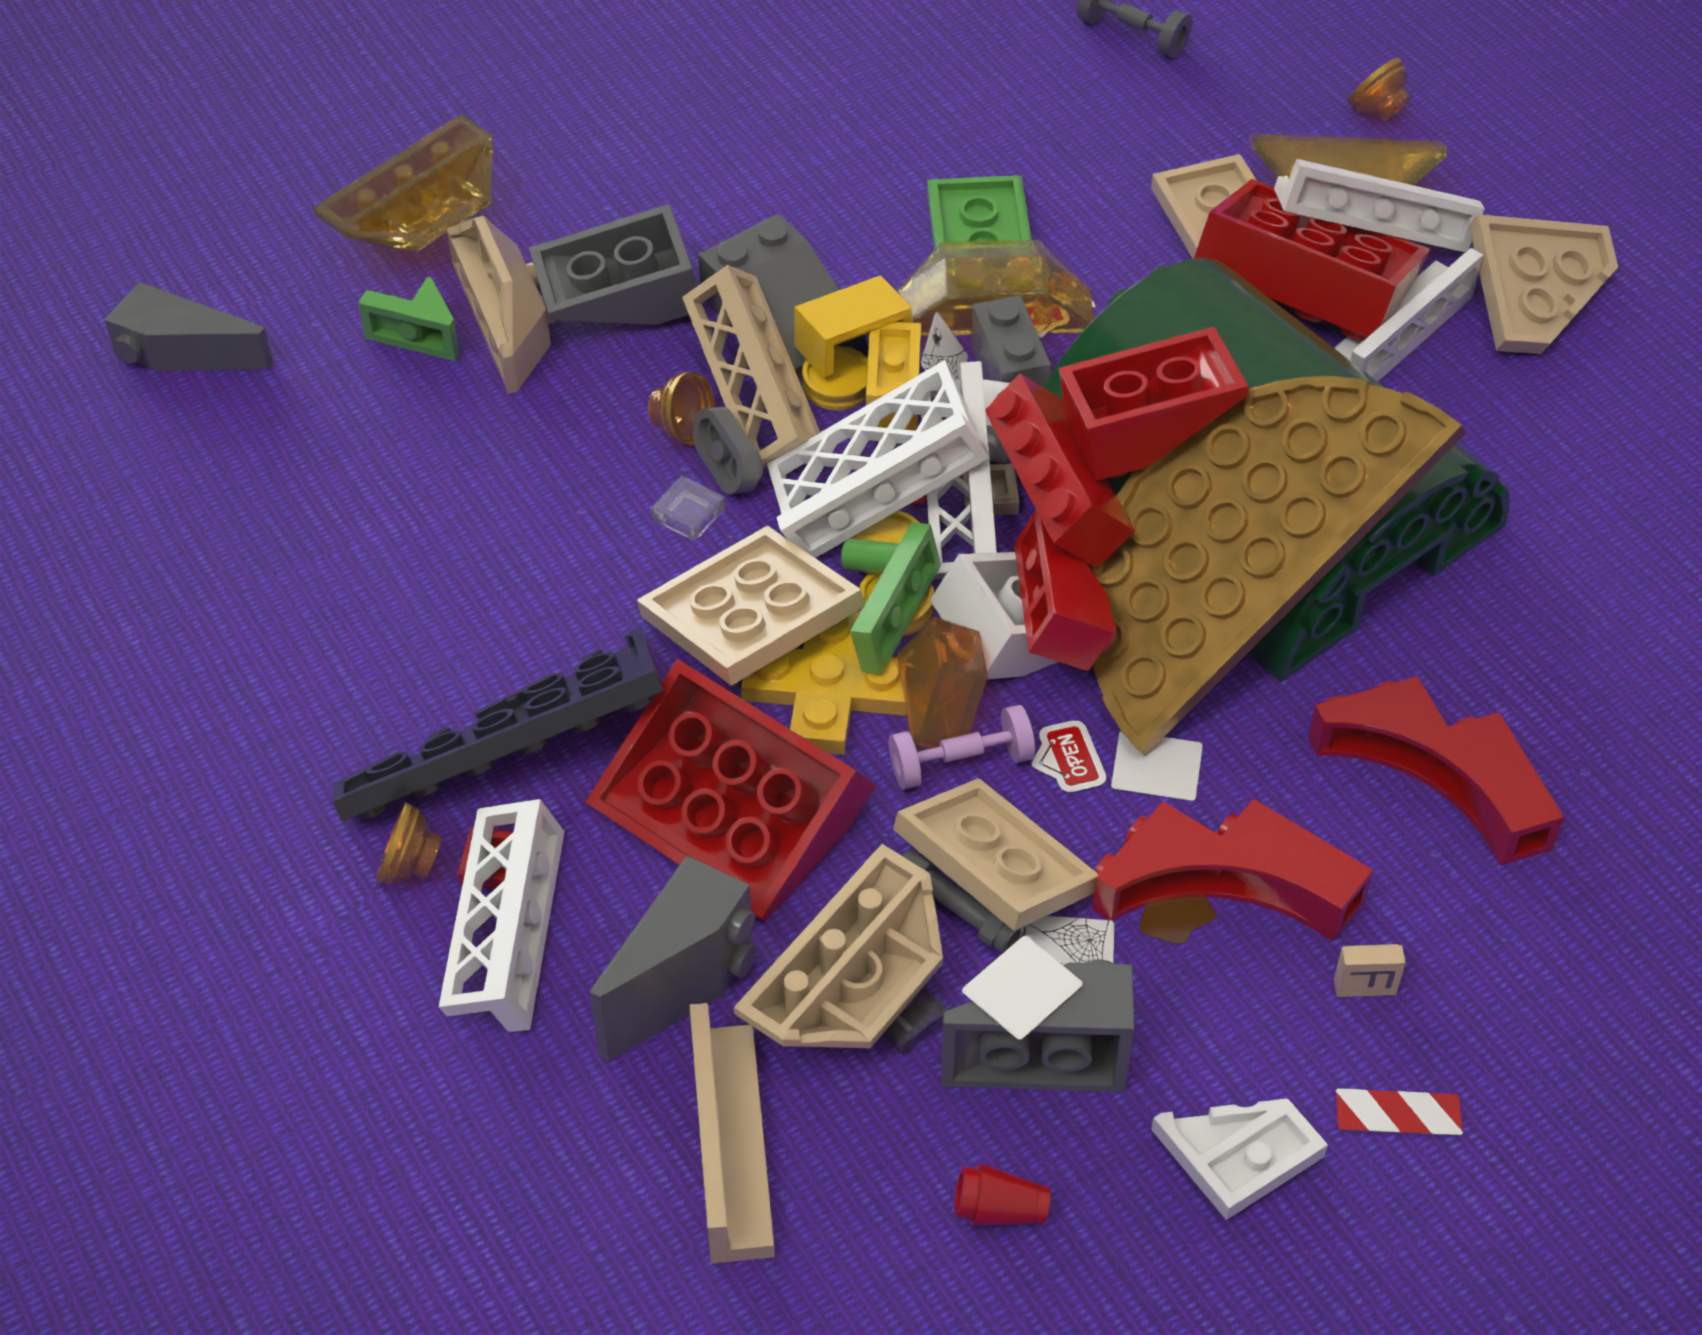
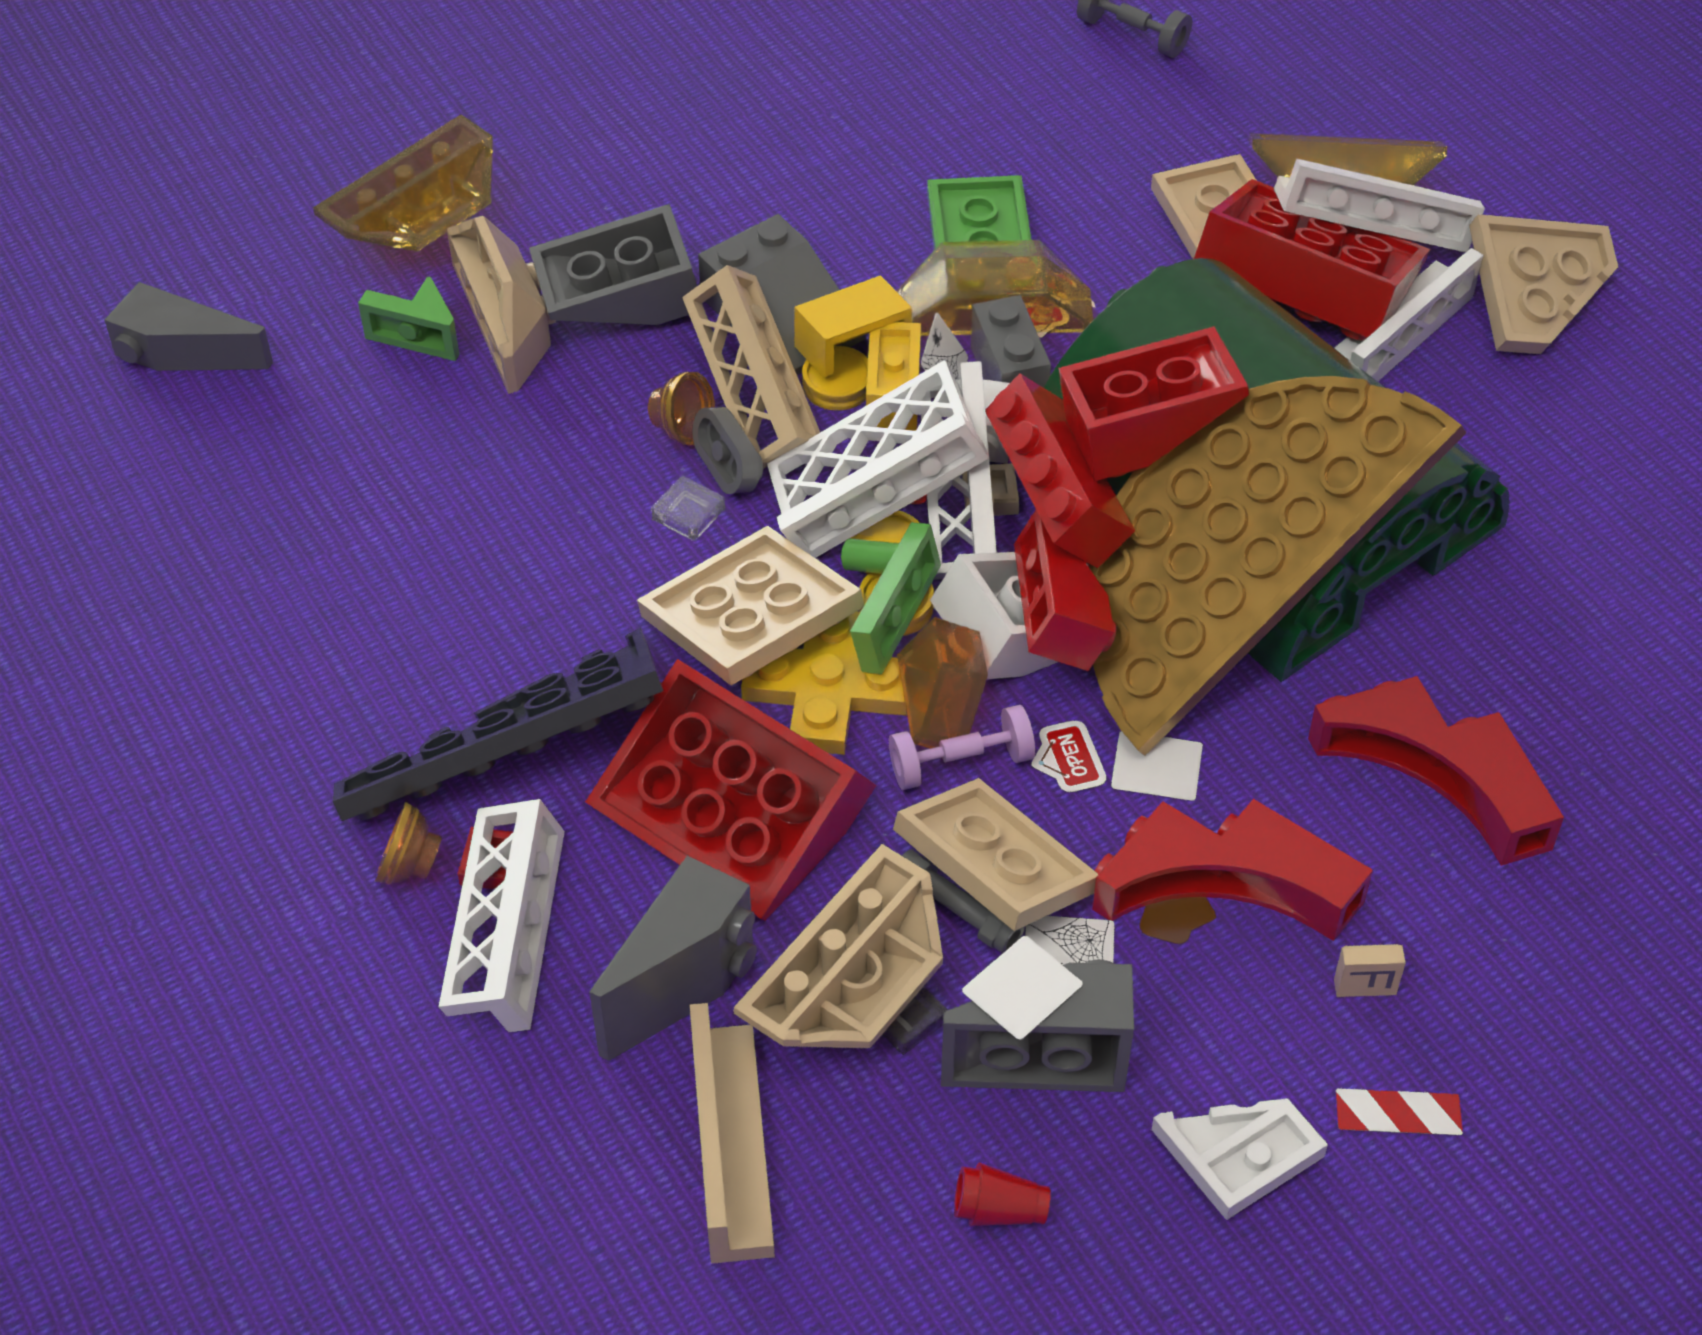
(1382, 91): clear orange piece -> none

